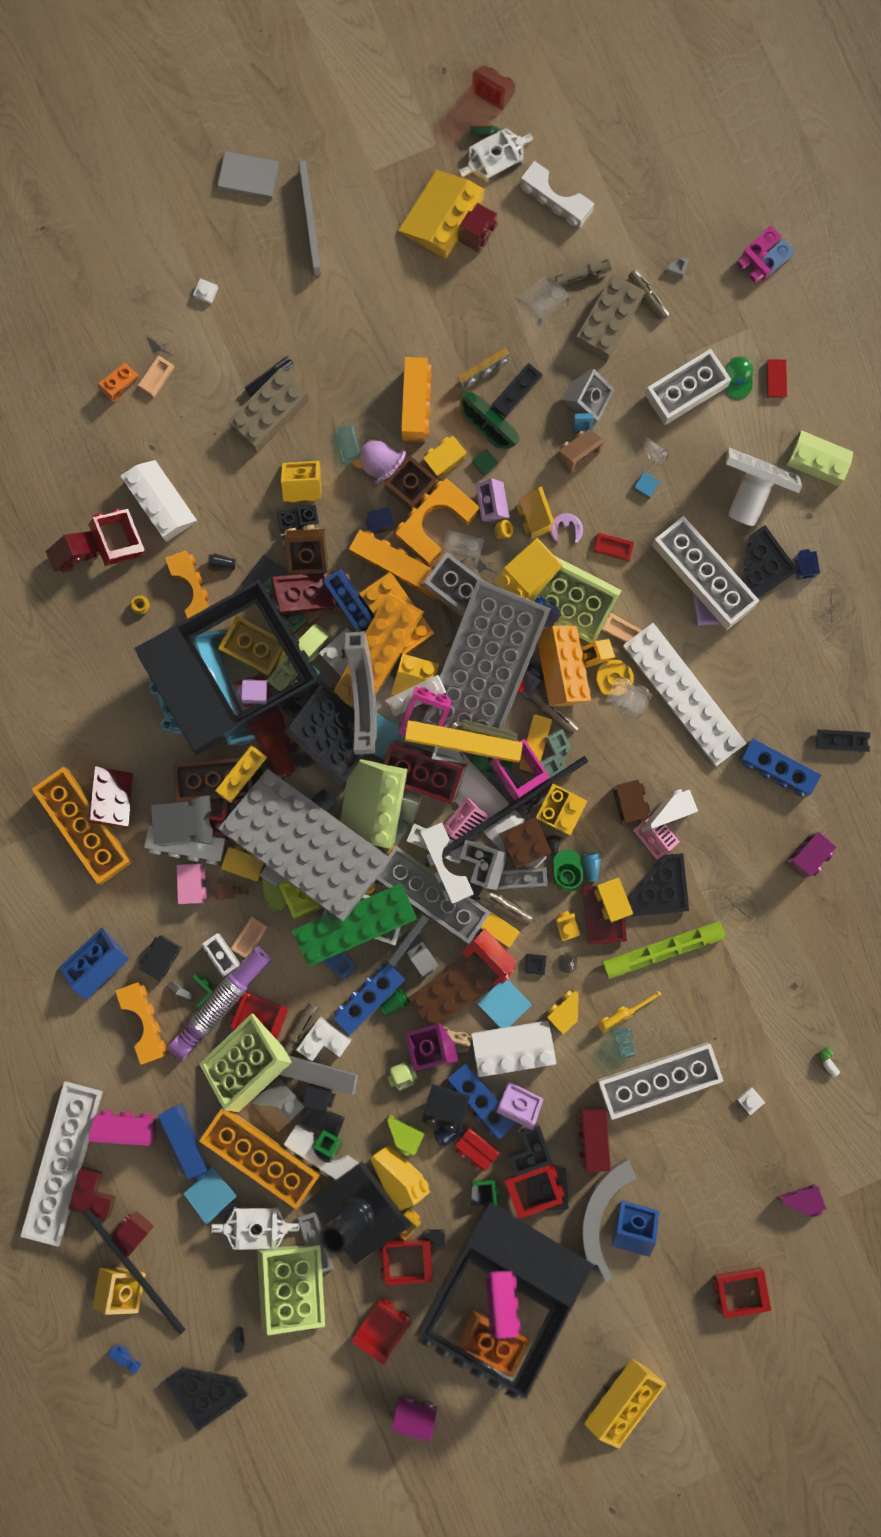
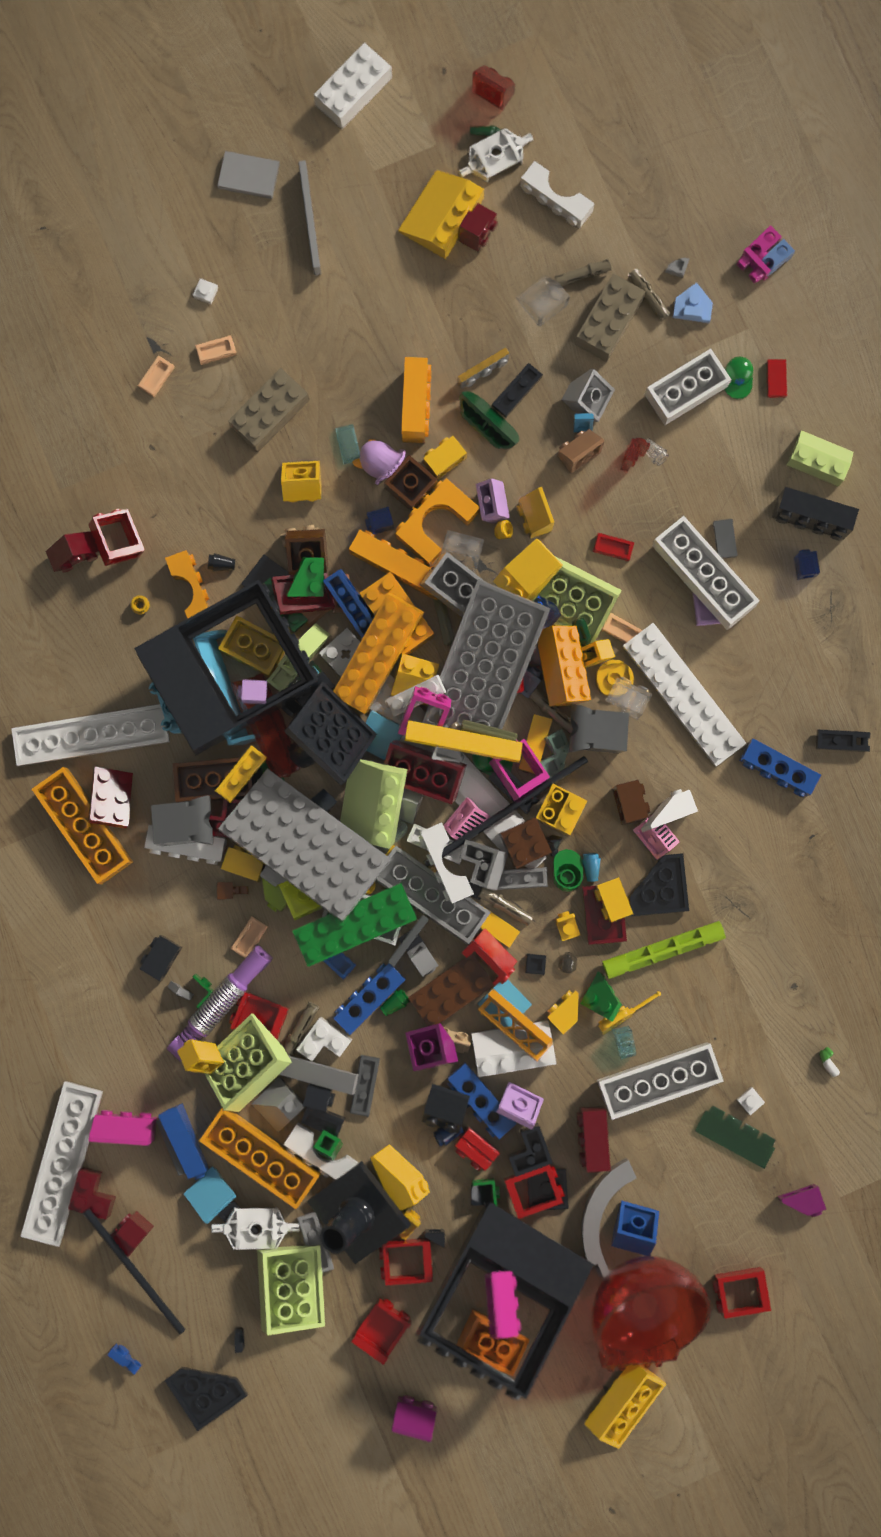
(89, 735): none -> white plate
(93, 963): blue slope -> none
(117, 381): orange plate -> none
(117, 1291): yellow slope -> none
(134, 999): light orange arch -> none
(159, 499): white slope -> none
(190, 884): bright pink brick -> none
(200, 1056): none -> yellow brick
(215, 350): none -> light nougat tile
(221, 954): white brick -> none
(255, 385): black axle -> none
(297, 517): black slope -> none
(308, 579): none -> green wing
(353, 85): none -> white brick
(363, 692): light grey arch -> none
(365, 1085): none -> dark grey tile
(402, 1076): yellowish green head -> none
(405, 1135): lime slope -> none
(485, 462): dark green tile -> none
(520, 1019): none -> light orange fence
(567, 518): lavender head -> none
(584, 634): none -> dark green piece
(598, 730): none -> dark grey piece
(601, 998): none -> green wing
(636, 448): none -> clear red bracket
(646, 485): dark azure tile -> none
(647, 1312): none -> clear red windscreen
(693, 305): none -> light blue plate
(725, 538): none -> dark grey tile
(740, 1141): none -> clear green windscreen
(756, 485): white piece -> none
(765, 563): black plate -> none
(811, 854): magenta brick -> none
(815, 513): none -> black brick

